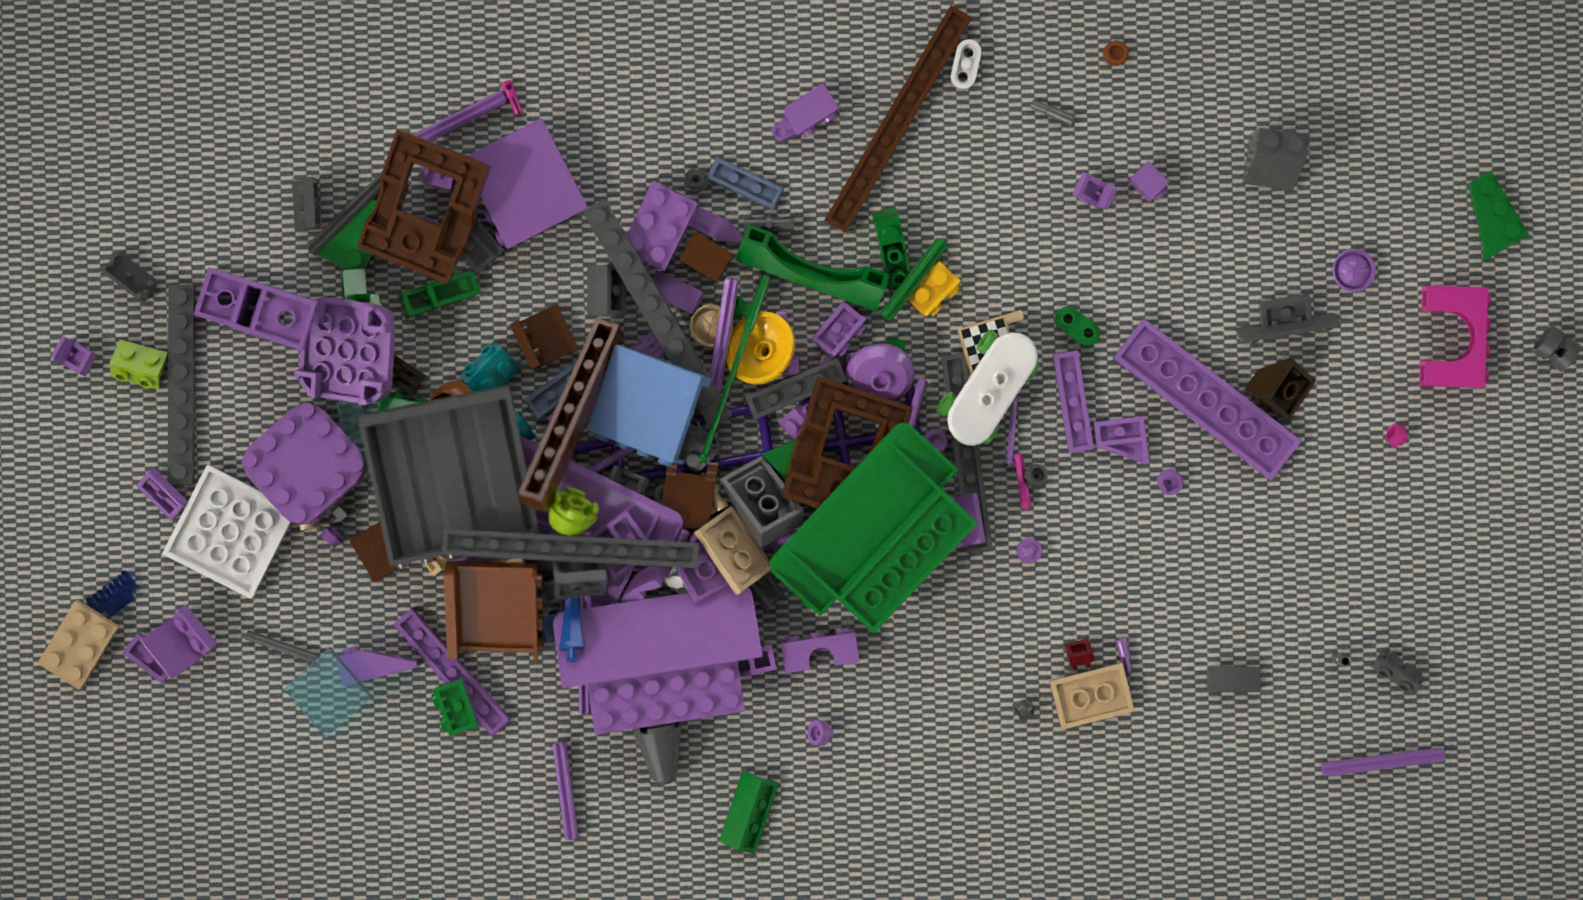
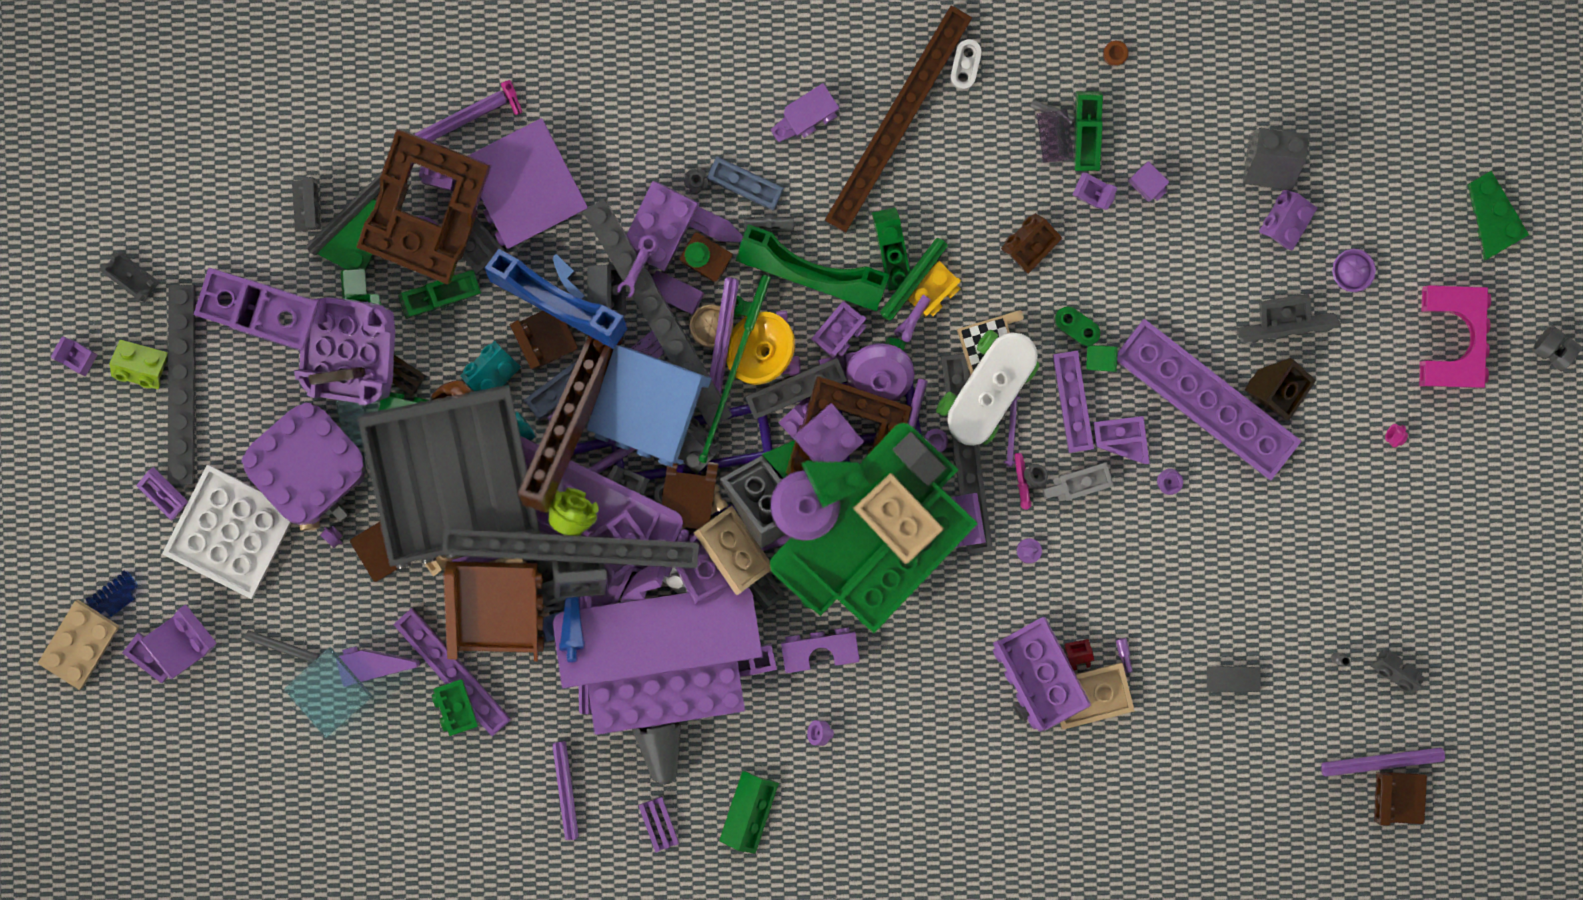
(337, 375): none -> dark brown tile
(565, 273): none -> medium blue slope
(585, 316): none -> blue arch
(639, 263): none -> medium lavender brick
(666, 844): none -> medium lavender tile
(697, 254): none -> green plate
(799, 509): none -> medium lavender piece
(828, 436): none -> medium lavender plate
(834, 479): none -> green wing
(898, 518): none -> tan plate
(907, 327): none -> medium lavender piece
(919, 459): none -> dark grey slope
(1031, 242): none -> reddish brown bracket
(1041, 675): none -> medium lavender bracket
(1055, 136): none -> clear purple slope
(1080, 483): none -> light grey hinge
(1088, 130): none -> green slope
(1102, 358): none -> green slope
(1288, 219): none -> medium lavender bracket
(1400, 798): none -> reddish brown bracket

